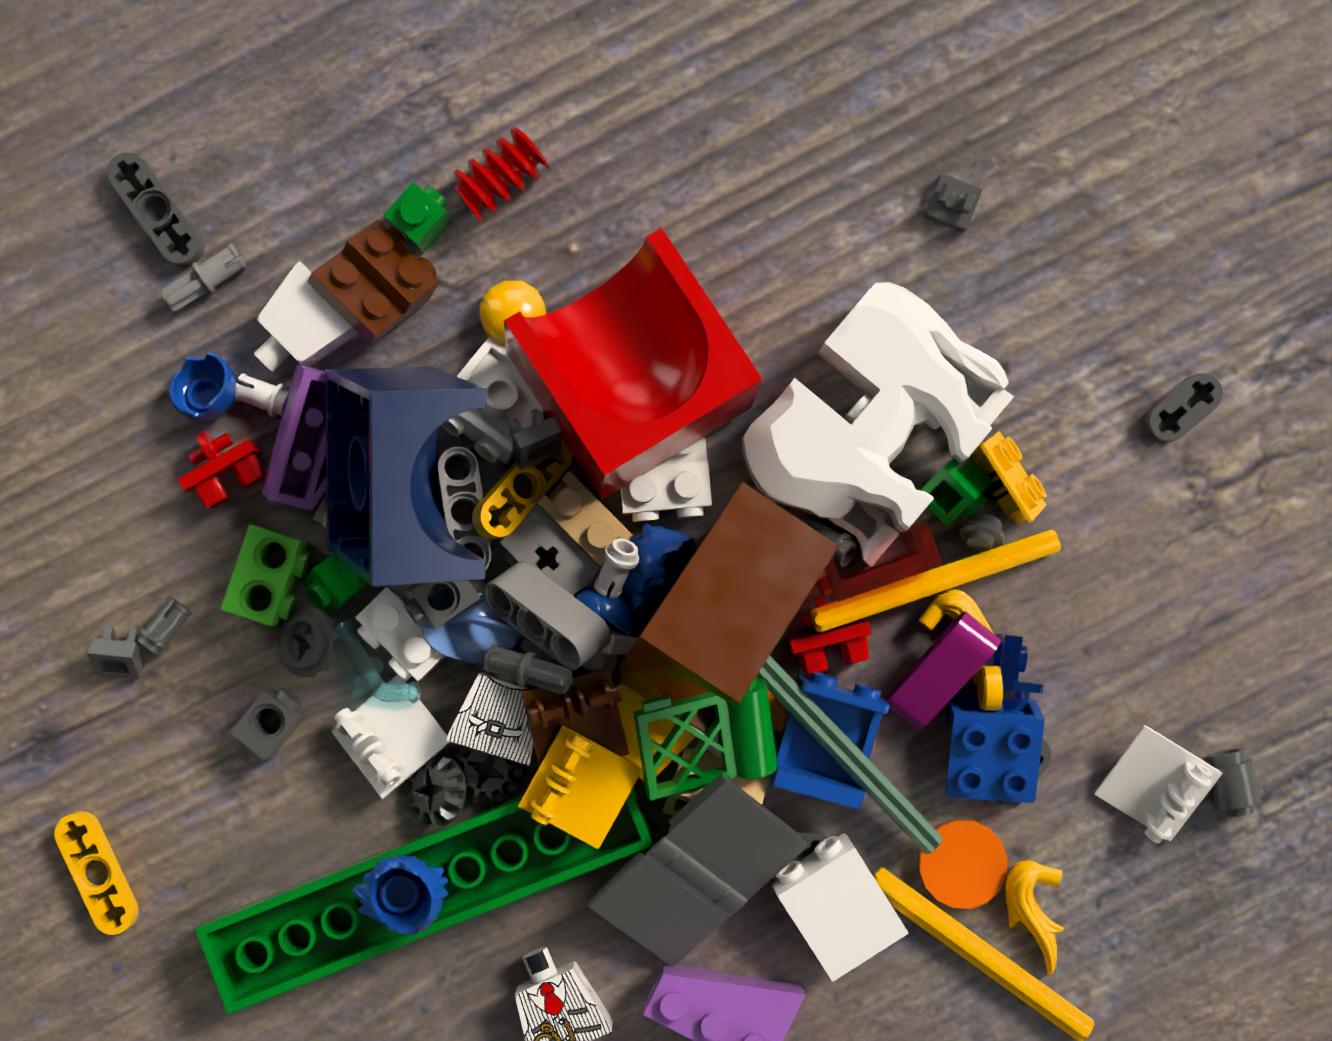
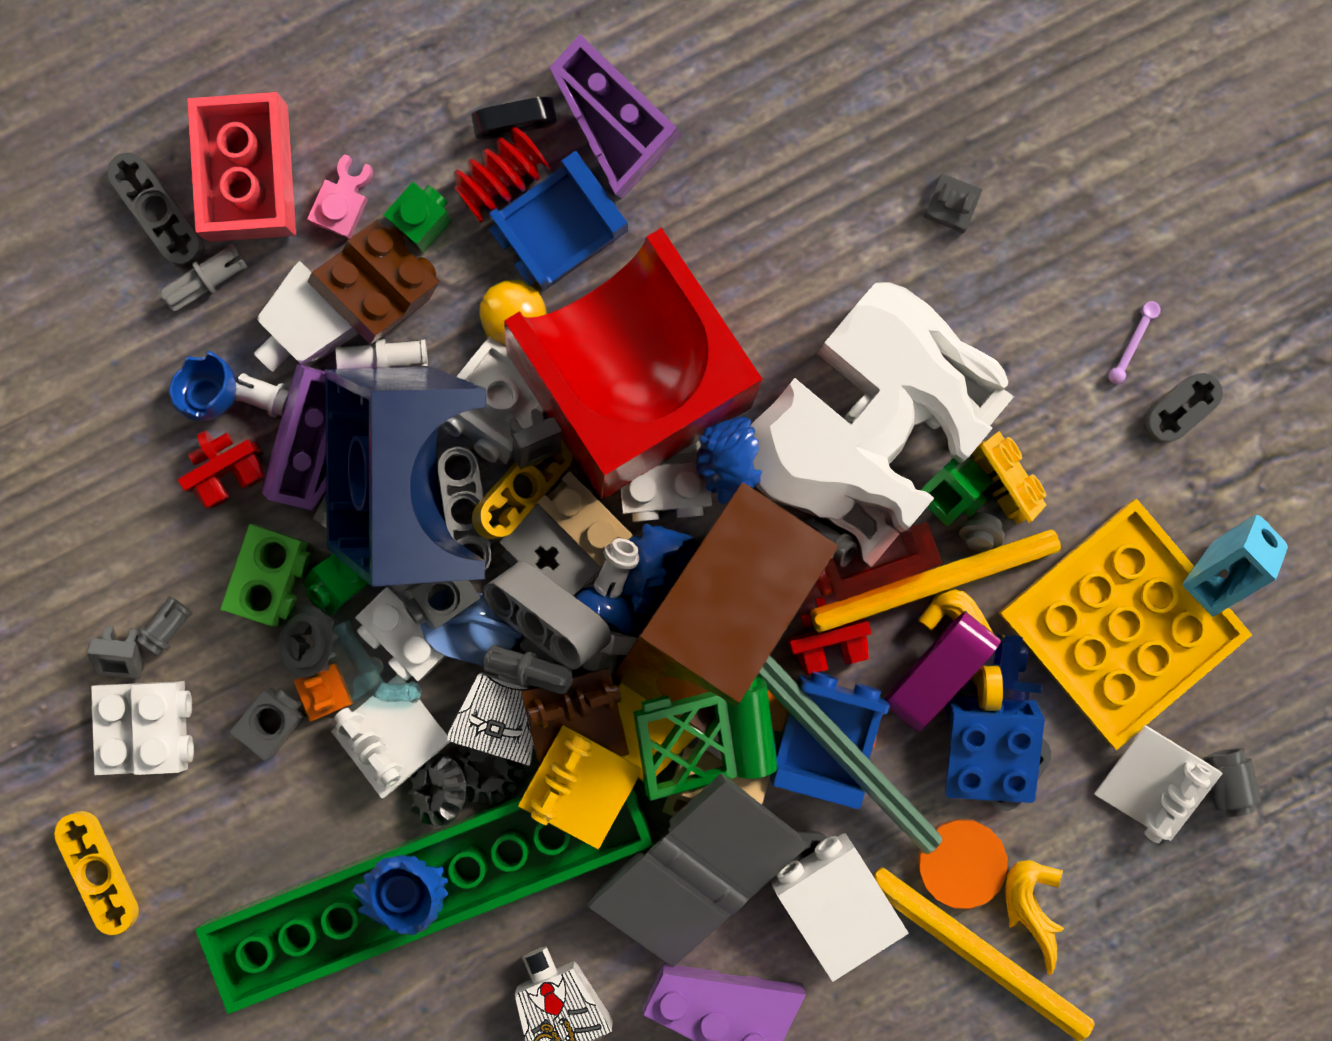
(141, 728): none -> white plate
(241, 167): none -> coral brick
(324, 692): none -> orange tile
(339, 204): none -> bright pink plate
(383, 355): none -> white pin
(524, 114): none -> black beam
(558, 223): none -> blue panel
(615, 117): none -> medium lavender wedge
(728, 457): none -> blue hair
(1122, 625): none -> yellow plate
(1149, 312): none -> lavender hinge
(1249, 554): none -> medium azure torso

